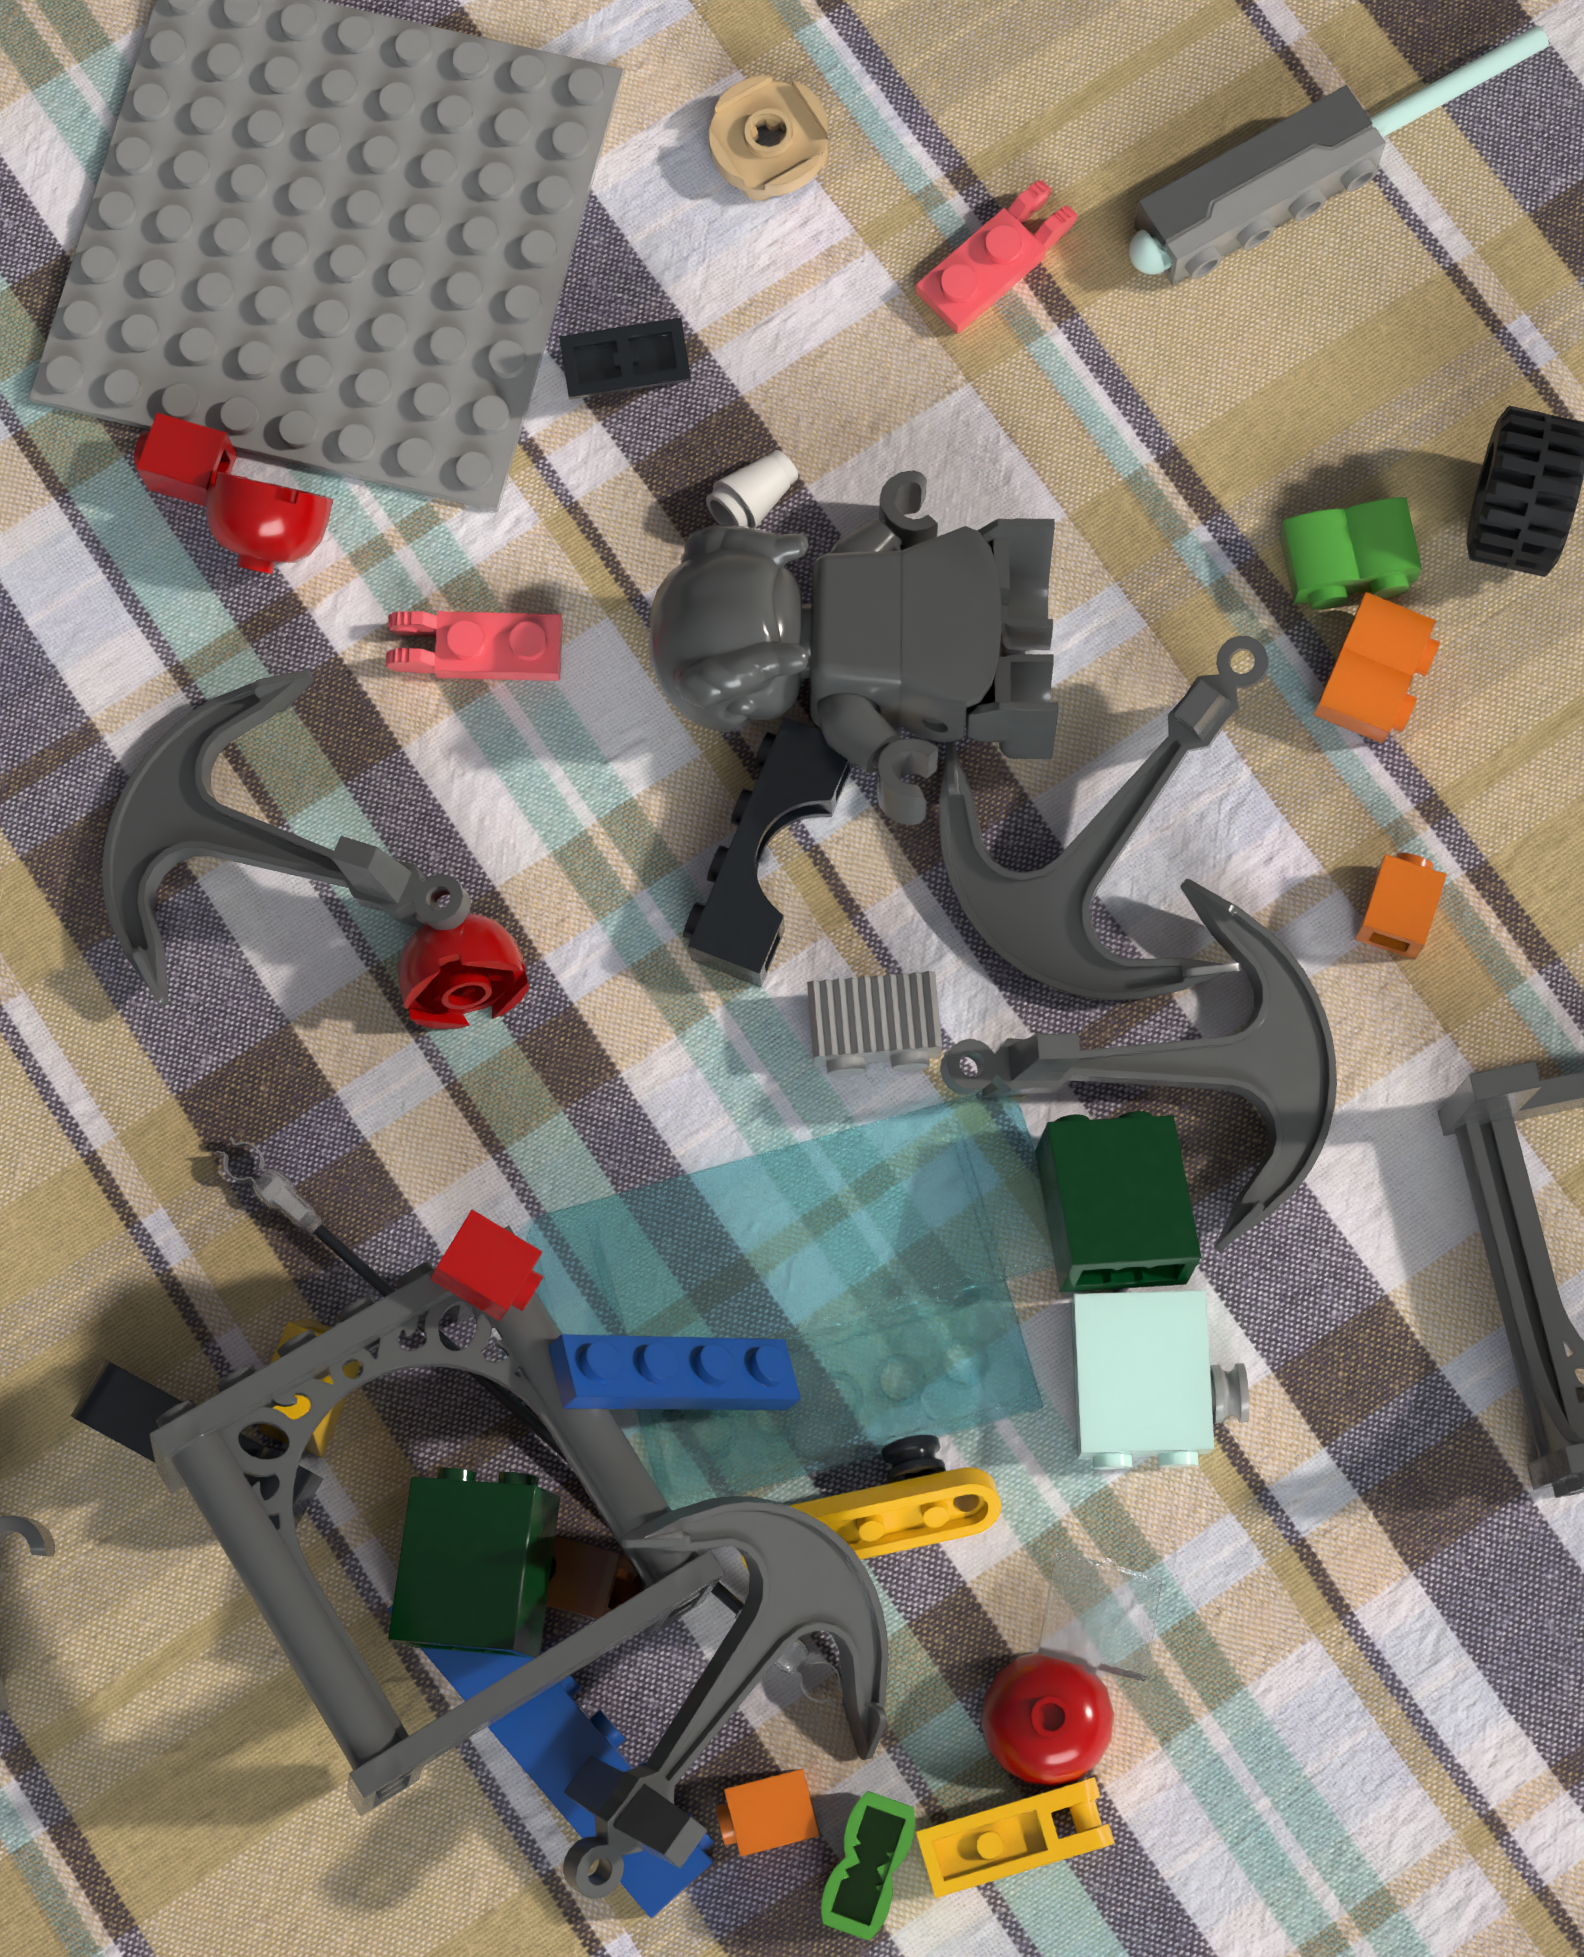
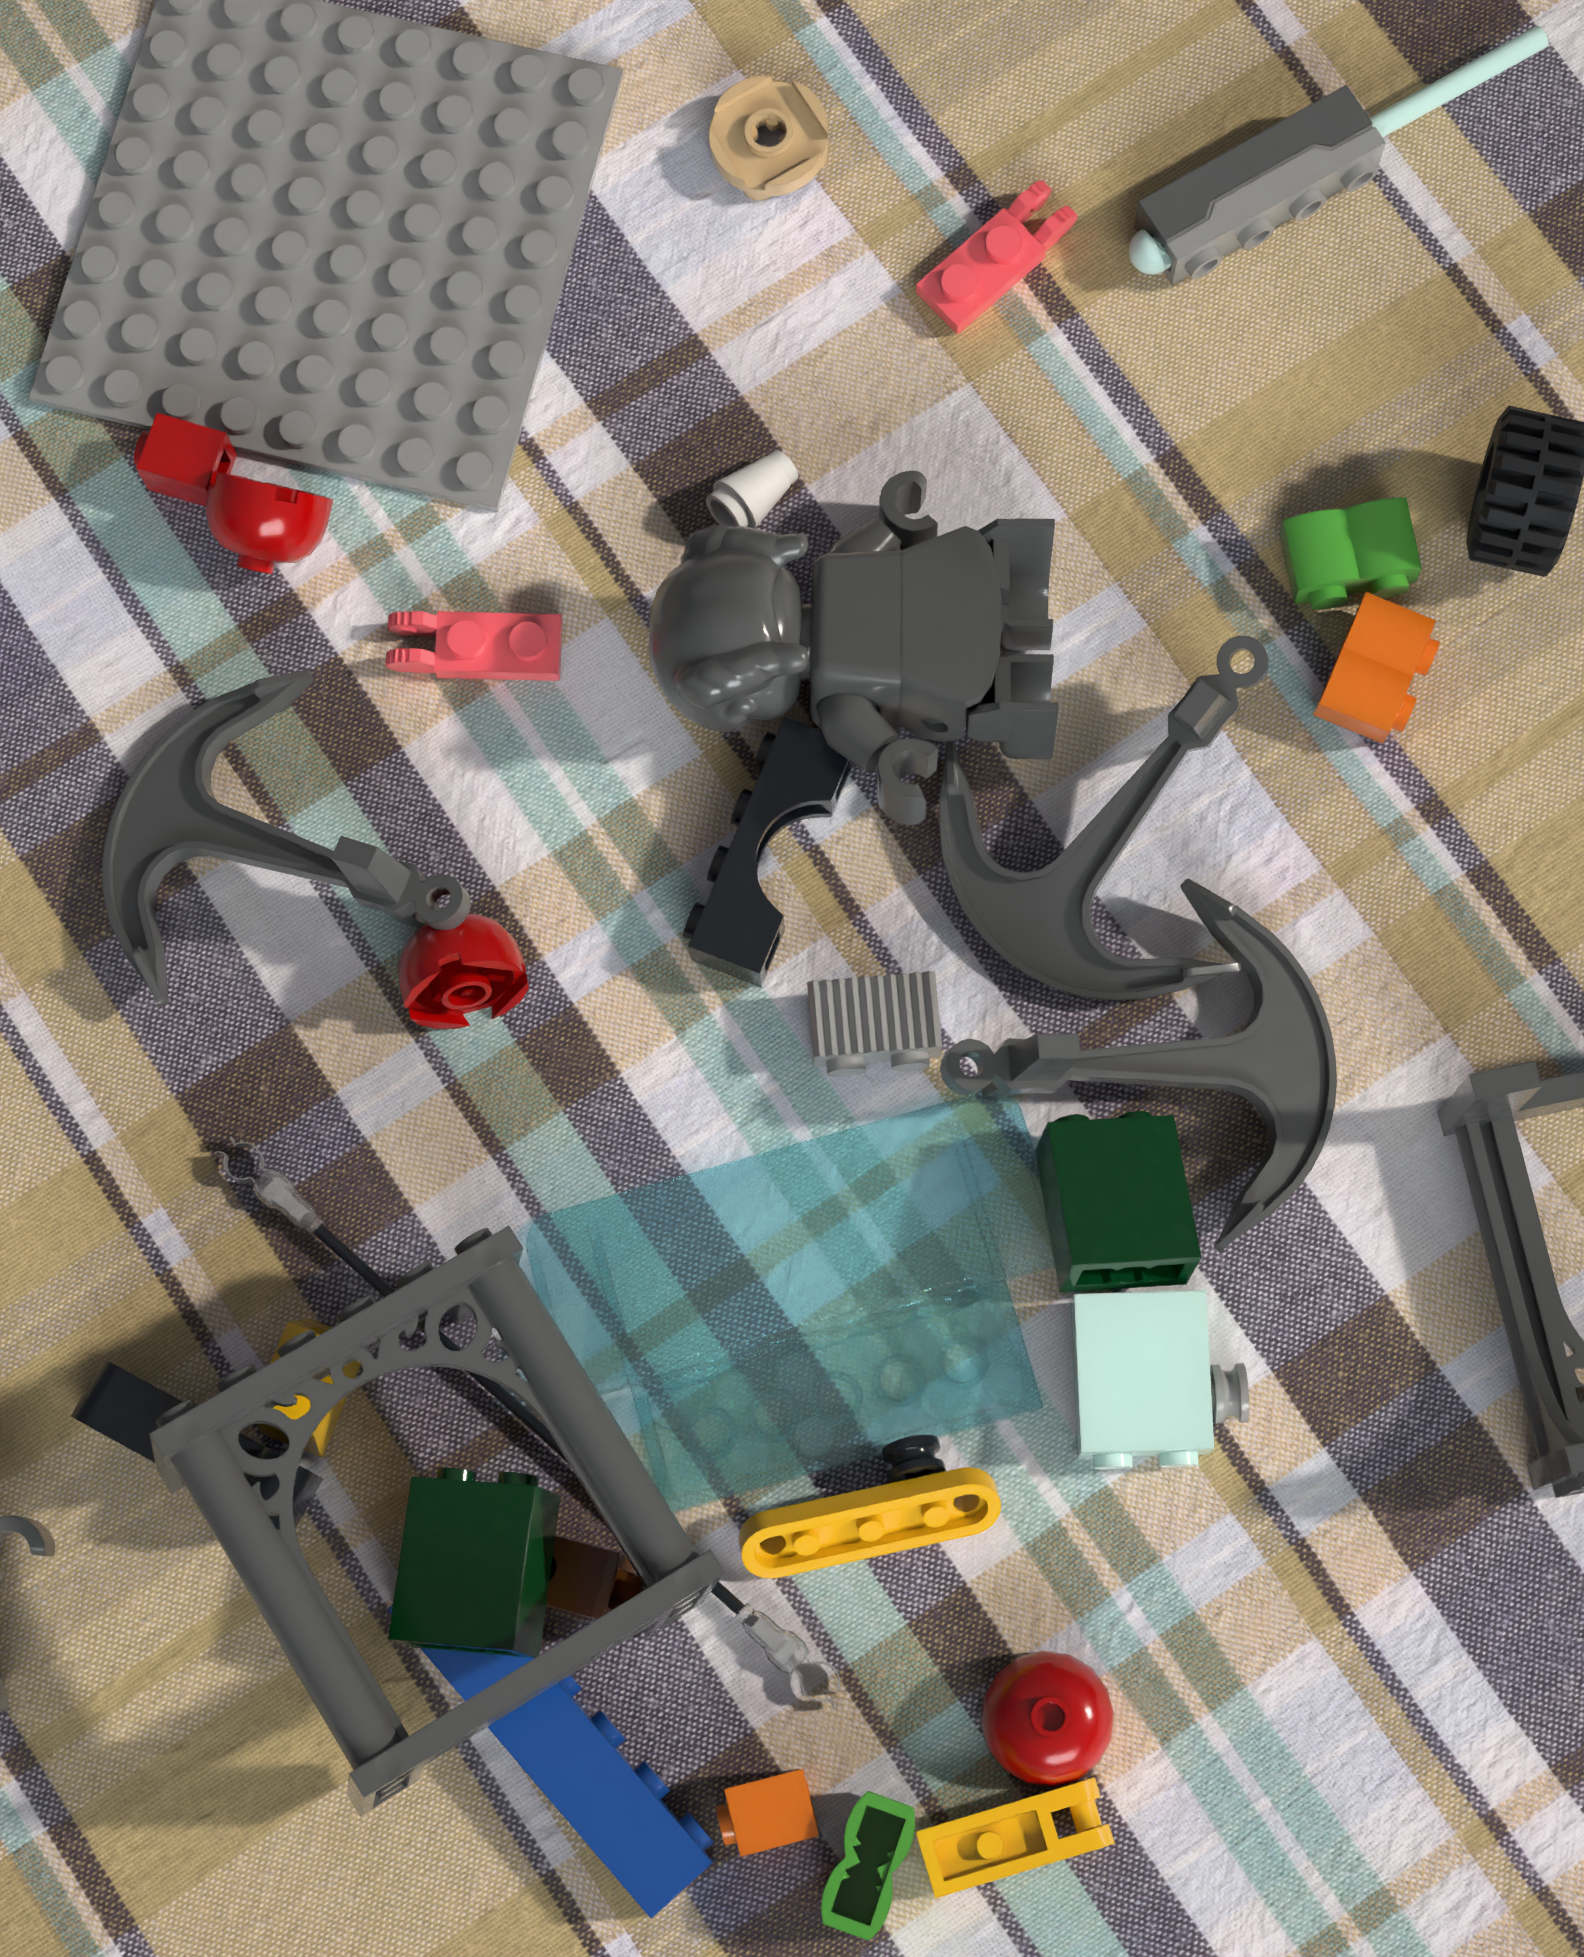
(489, 1267): red brick -> none
(625, 358): black hinge -> none
(673, 1373): blue plate -> none
(798, 1584): dark grey piece -> none
(1100, 1616): clear piece -> none
(1401, 904): orange brick -> none

